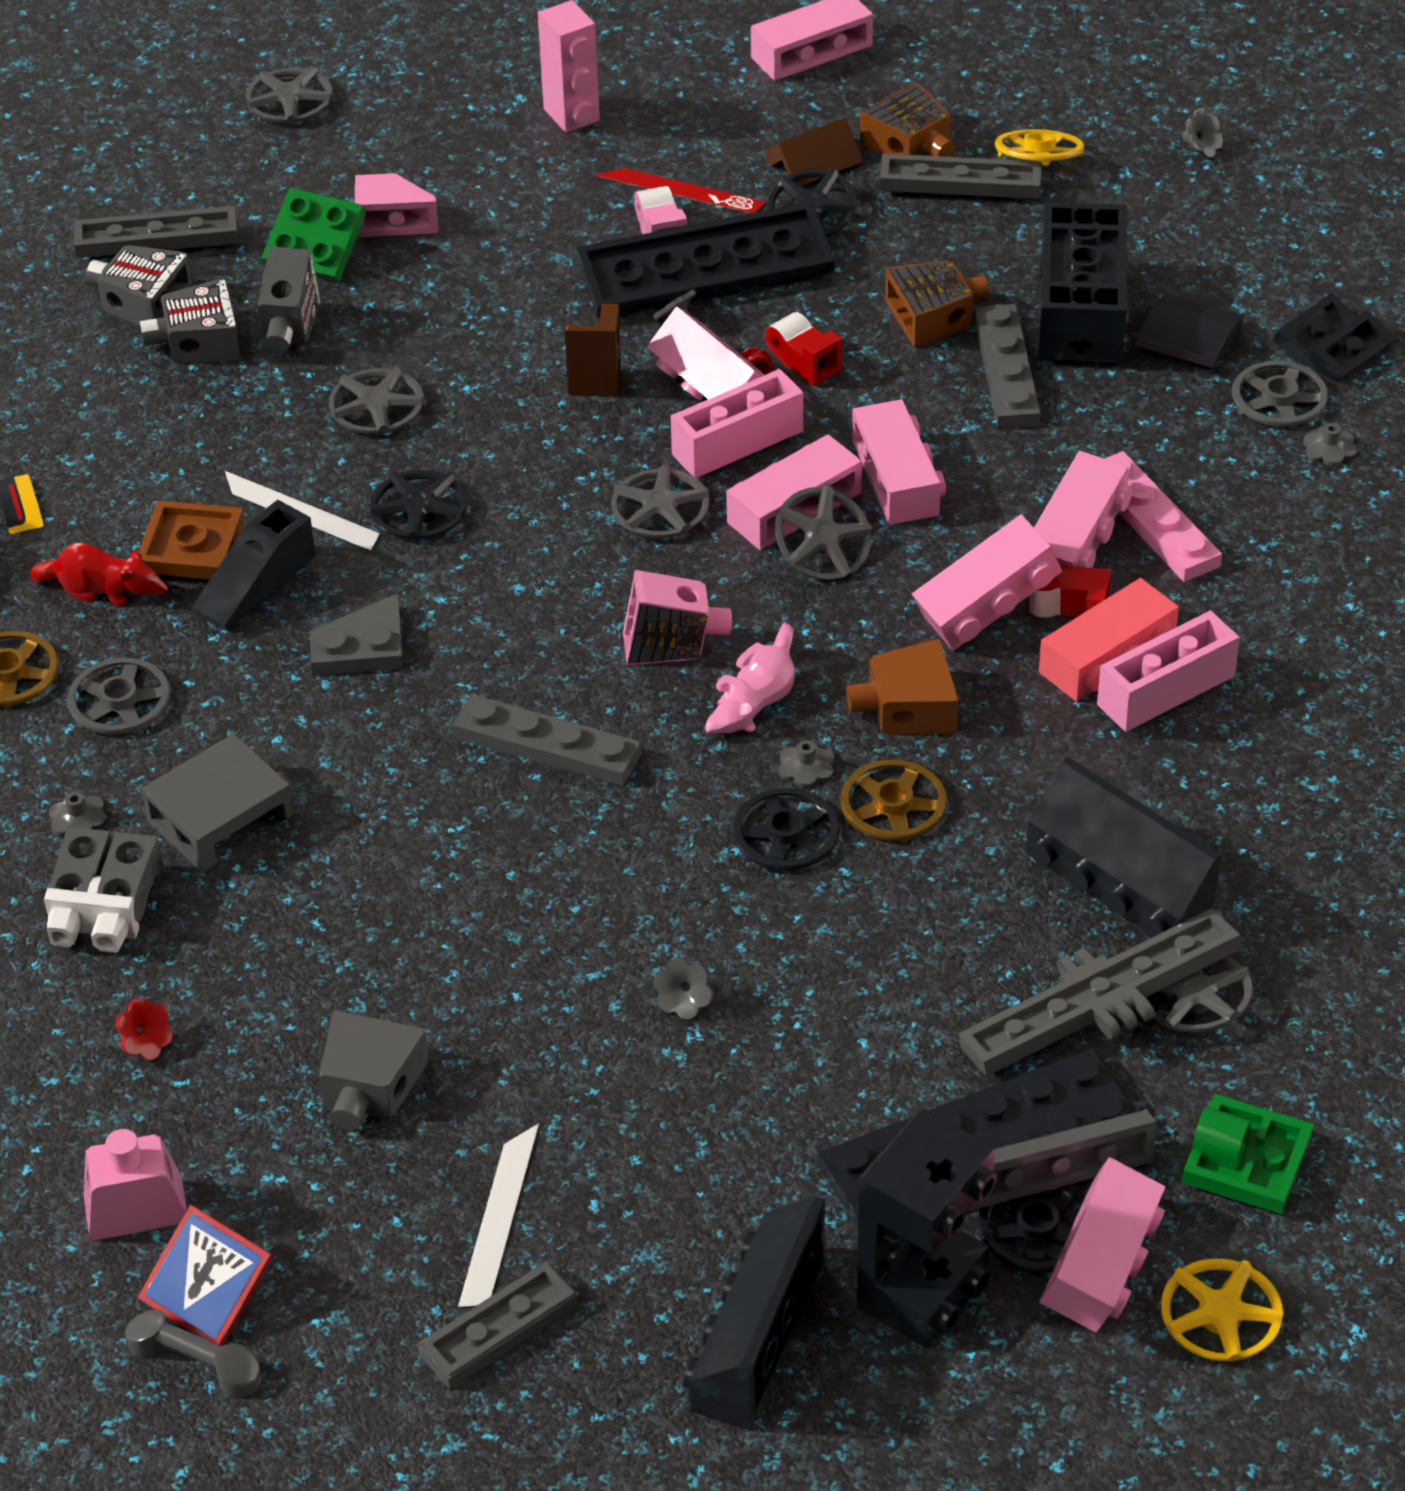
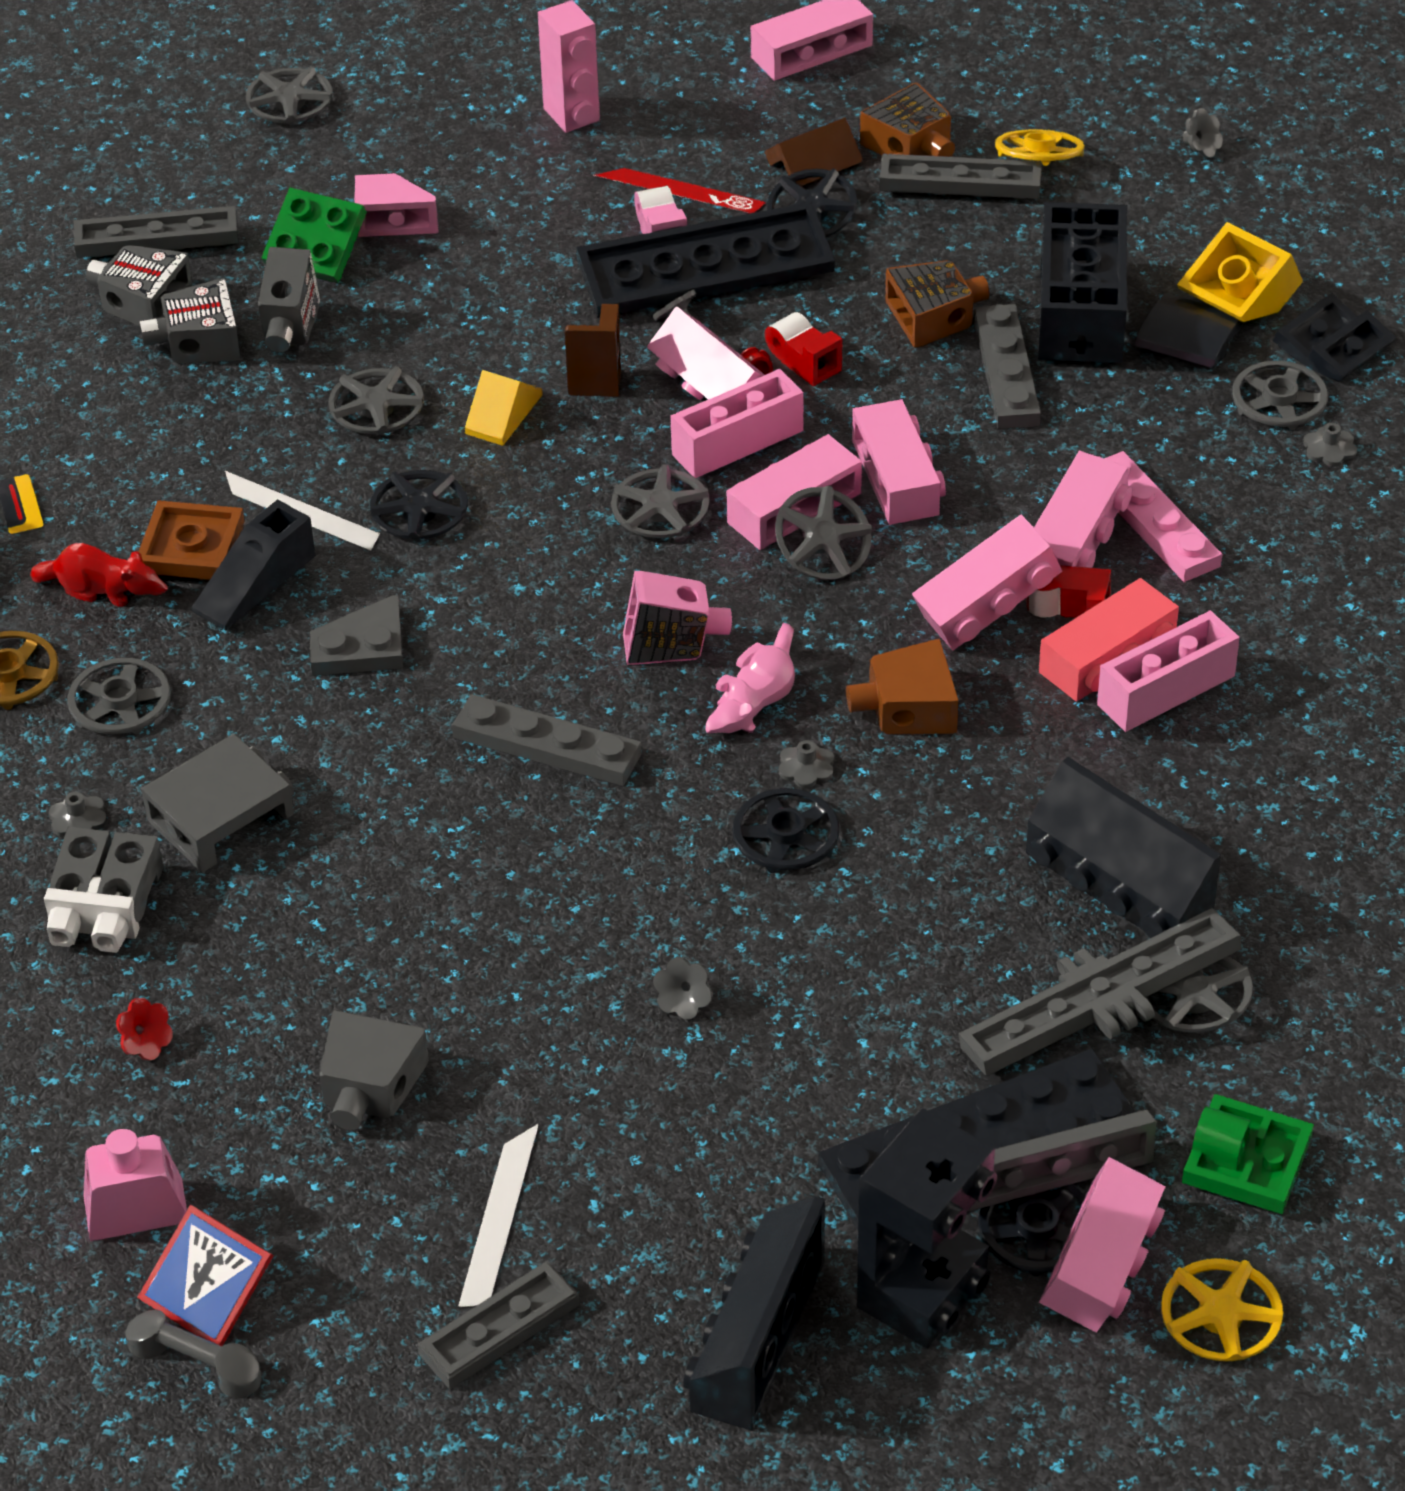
(499, 407): none -> yellow slope
(893, 799): pearl gold wheel -> none
(1242, 275): none -> yellow slope

